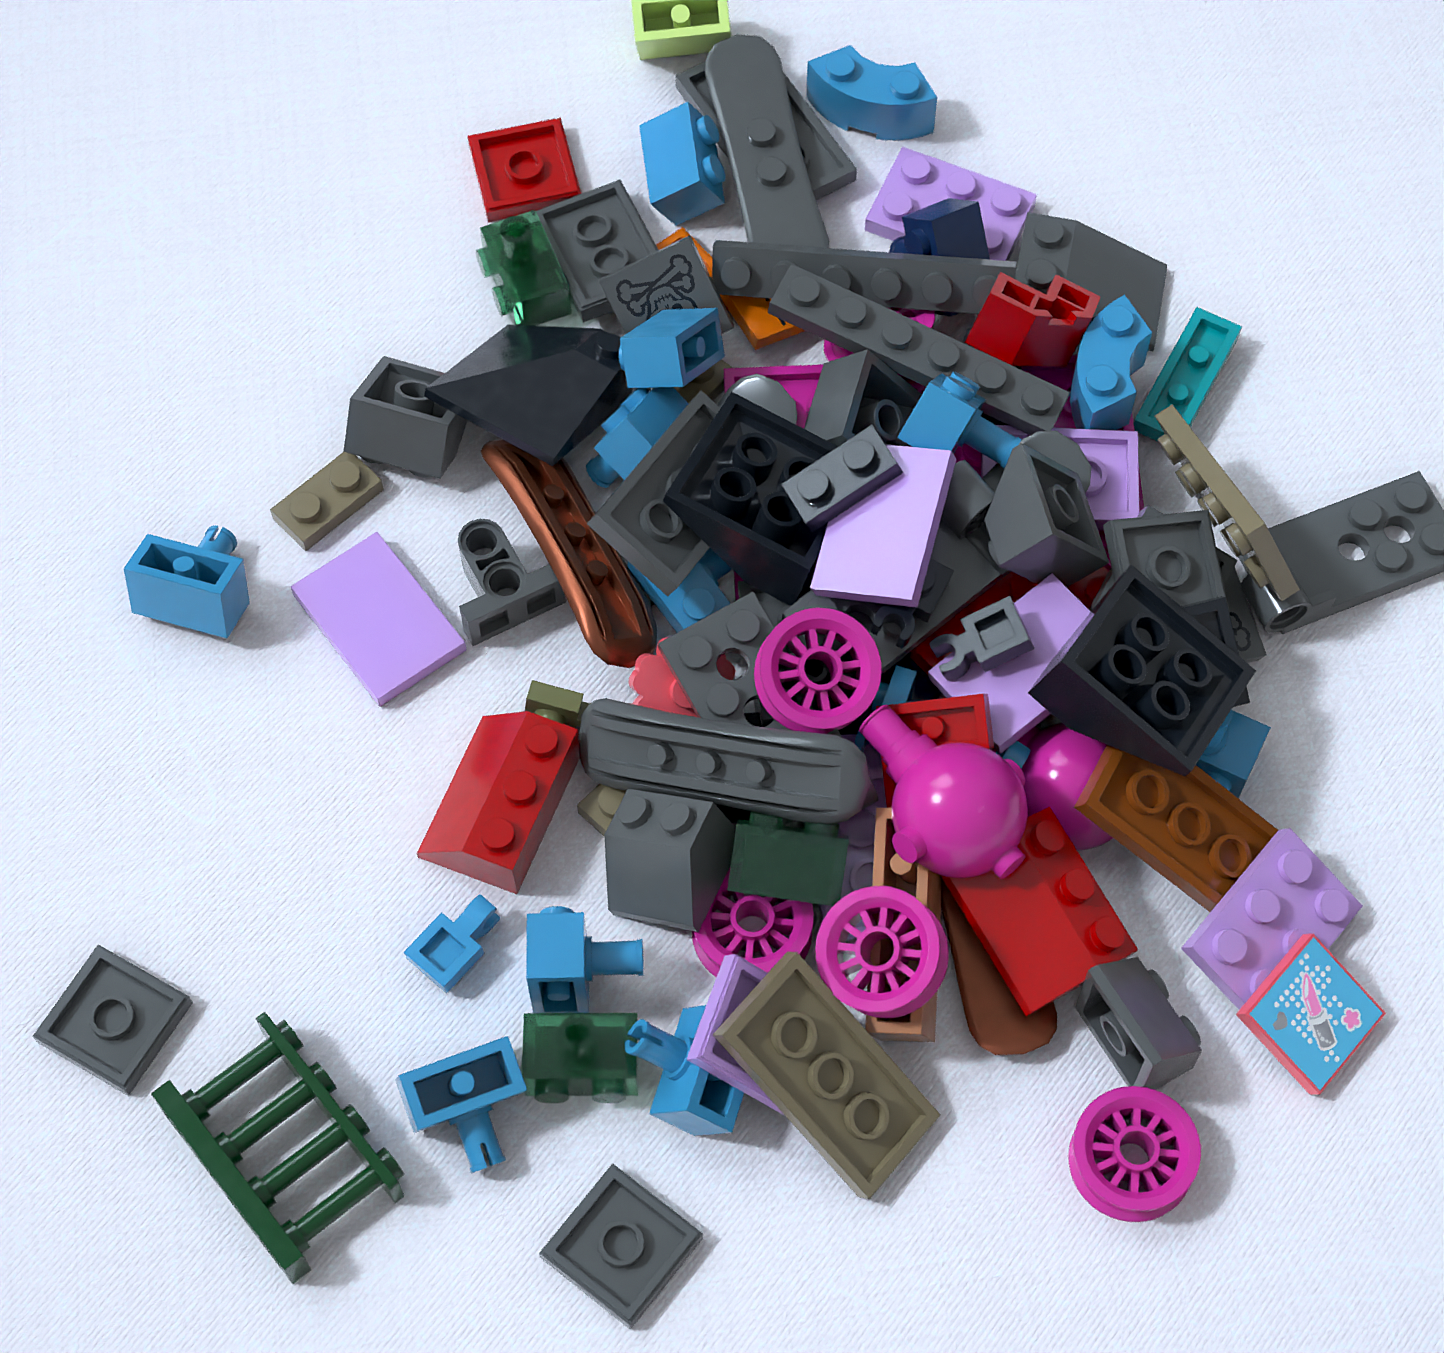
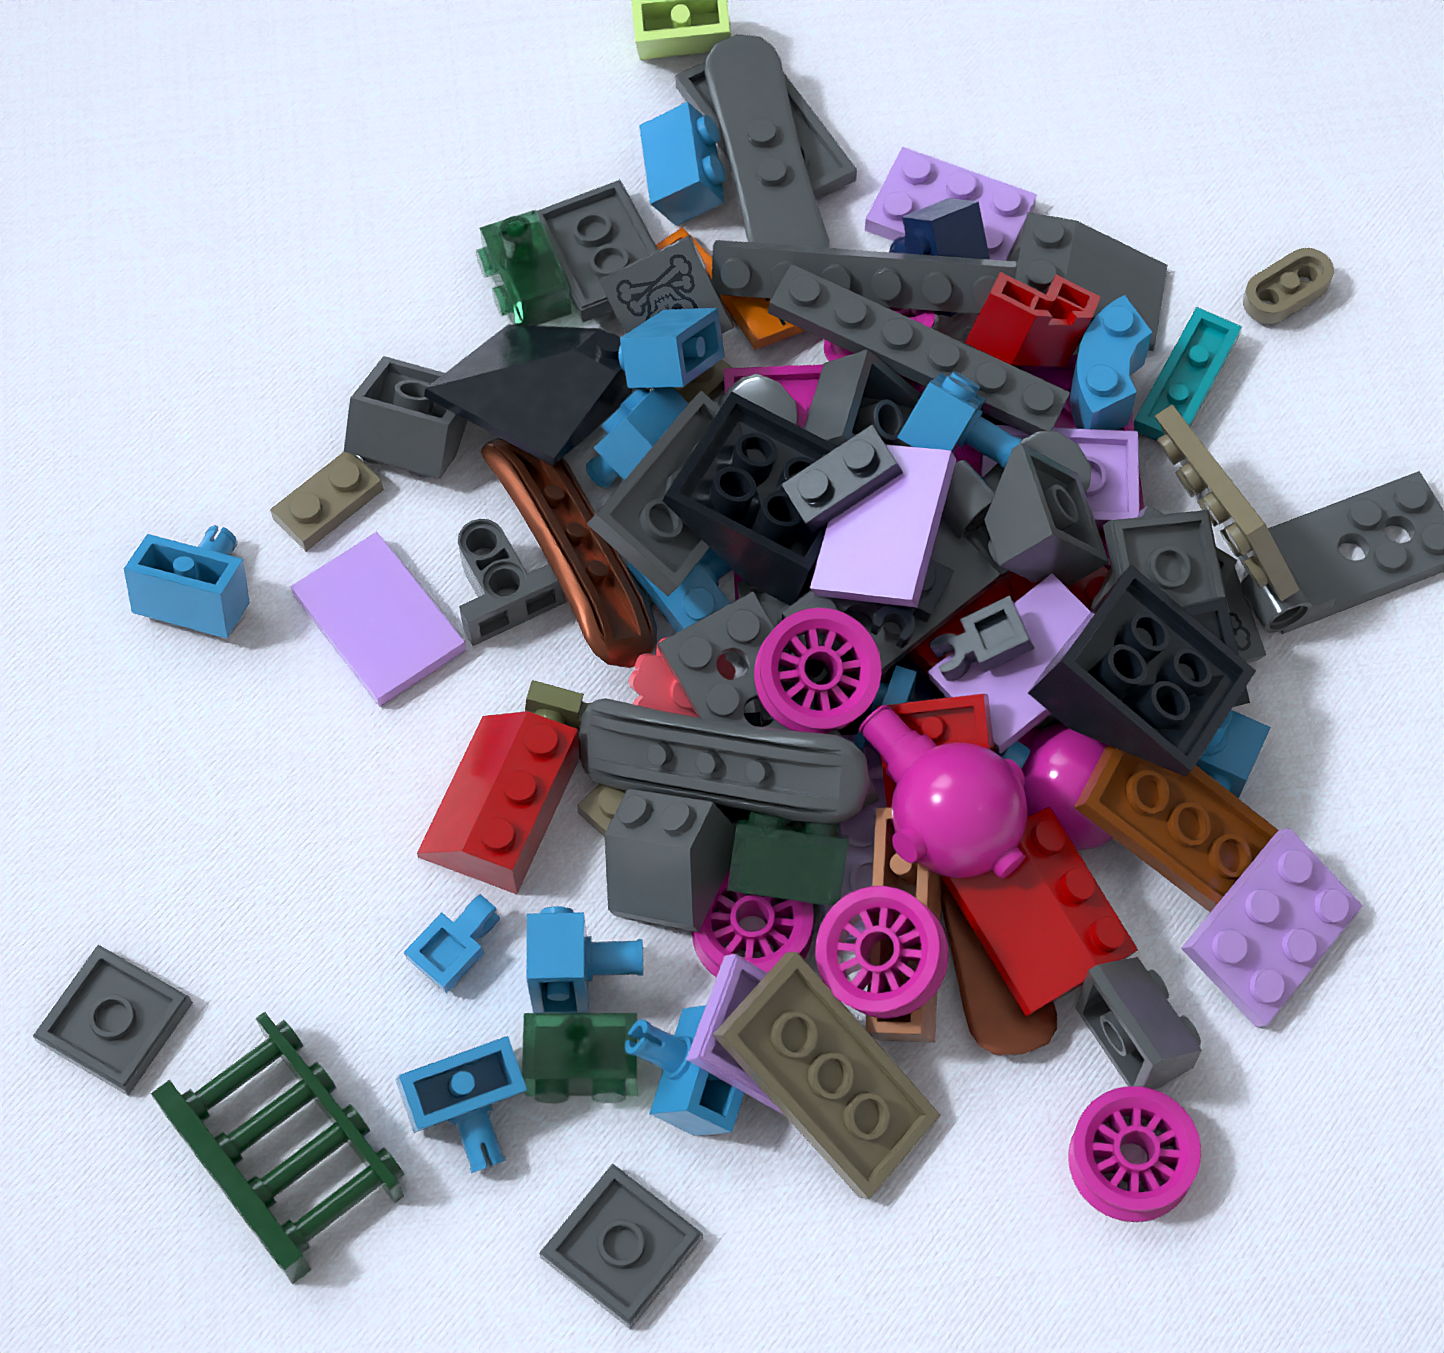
(523, 168): red tile -> none
(871, 96): dark azure brick -> none
(1284, 288): none -> dark tan plate
(1311, 1014): tile -> none

